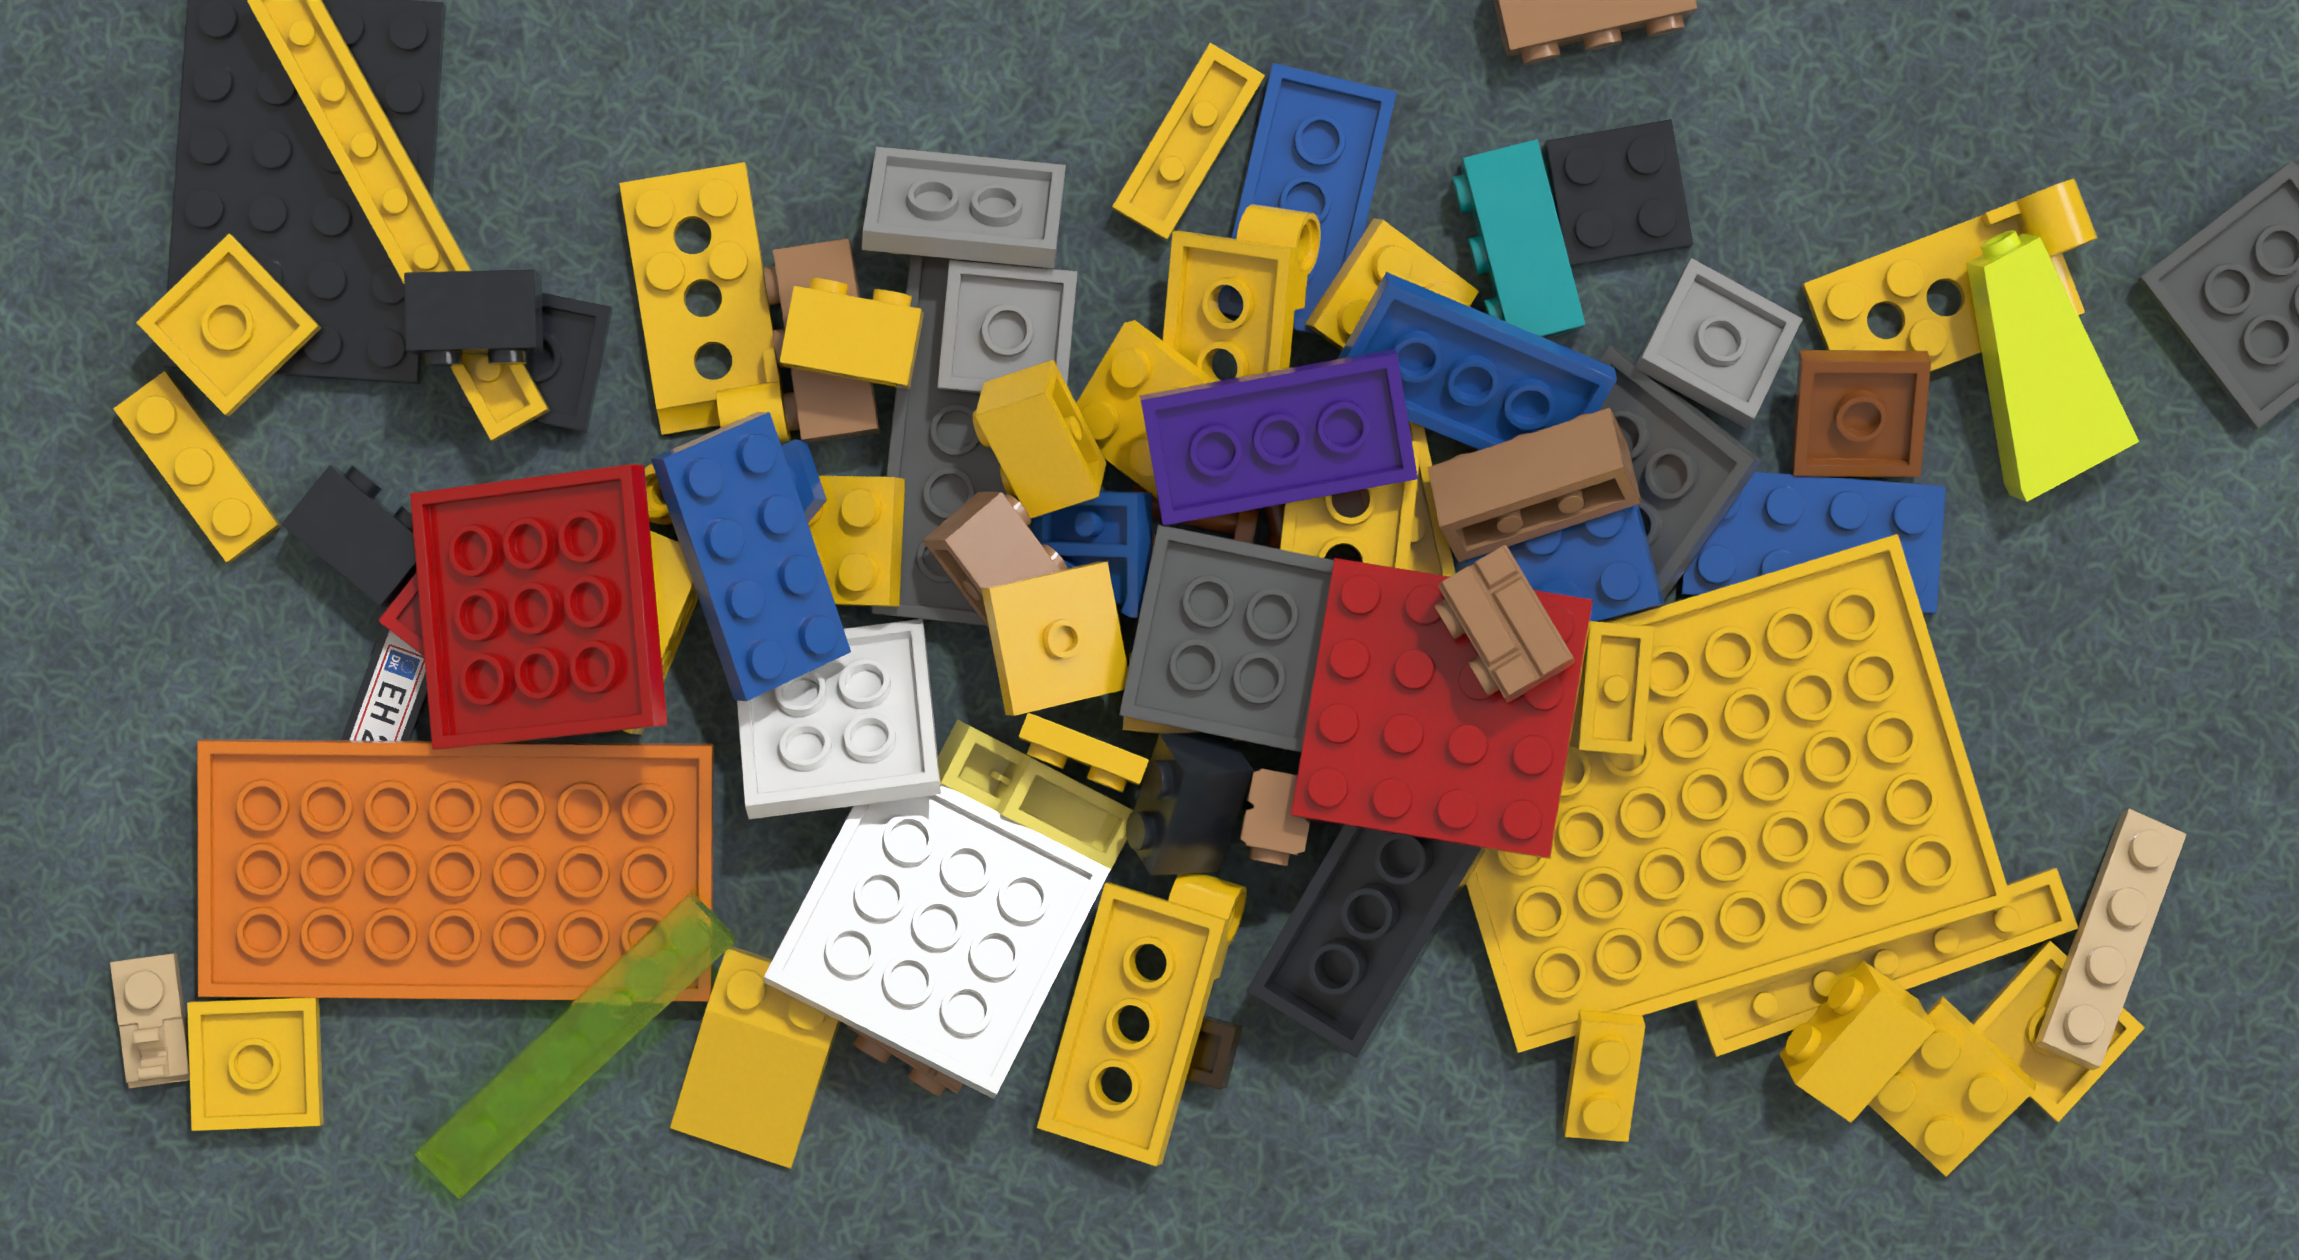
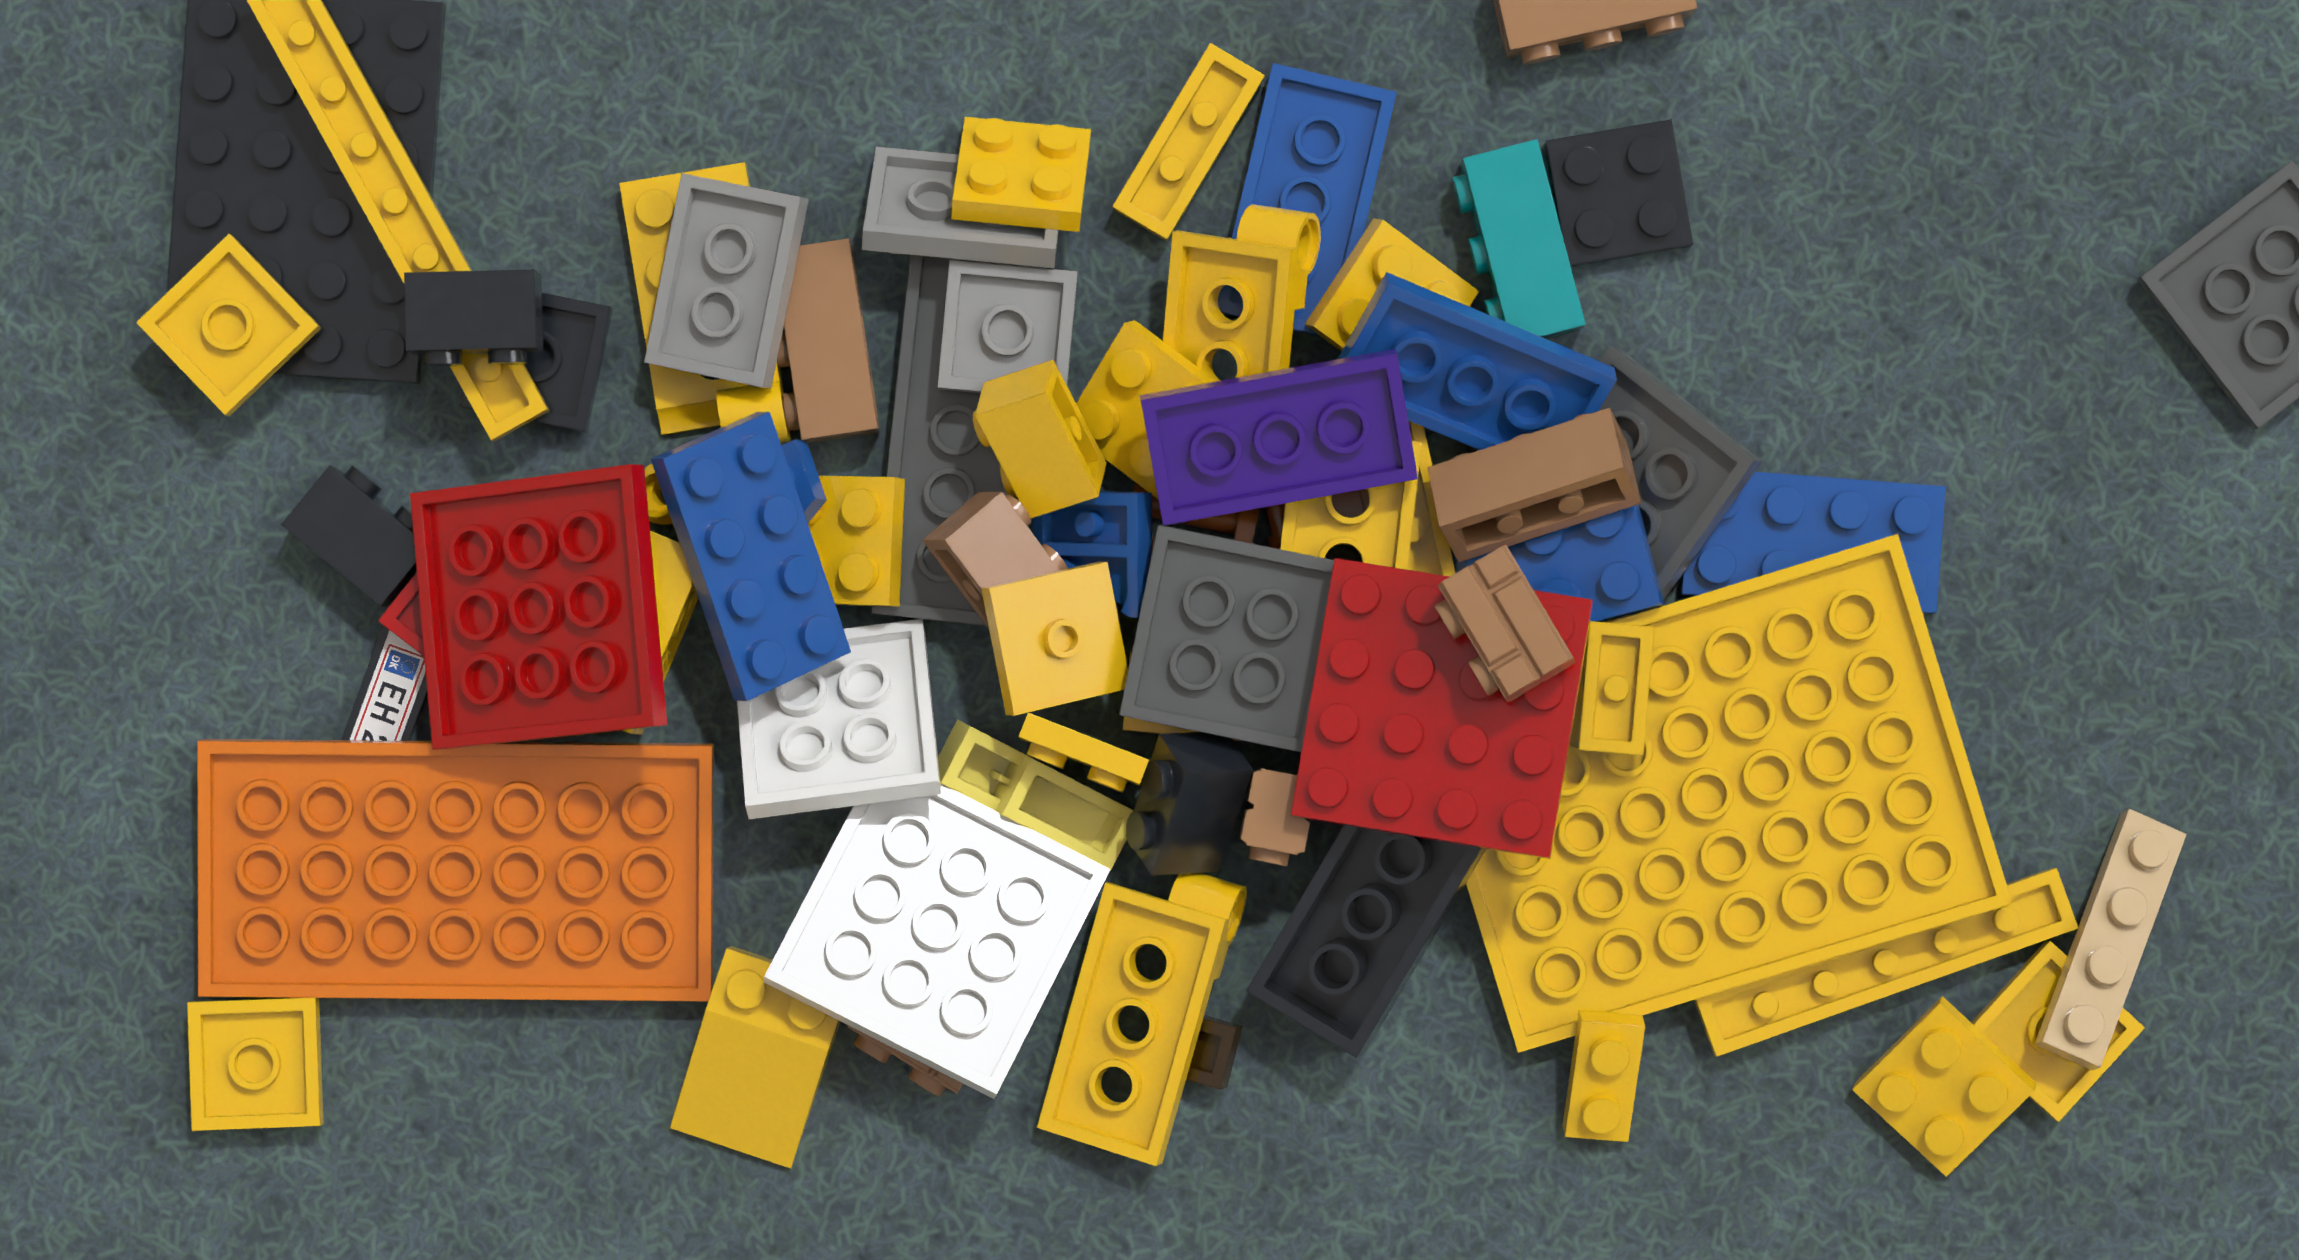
(151, 1020): tan plate -> none
(197, 467): yellow plate -> none
(575, 1045): clear neon green plate -> none
(726, 280): none -> light grey plate
(852, 334): yellow brick -> none
(1021, 174): none -> yellow plate
(1718, 343): light grey plate -> none
(1856, 1041): yellow brick -> none
(1860, 413): dark orange plate -> none
(1905, 274): yellow hinge -> none
(2041, 371): neon yellow slope -> none

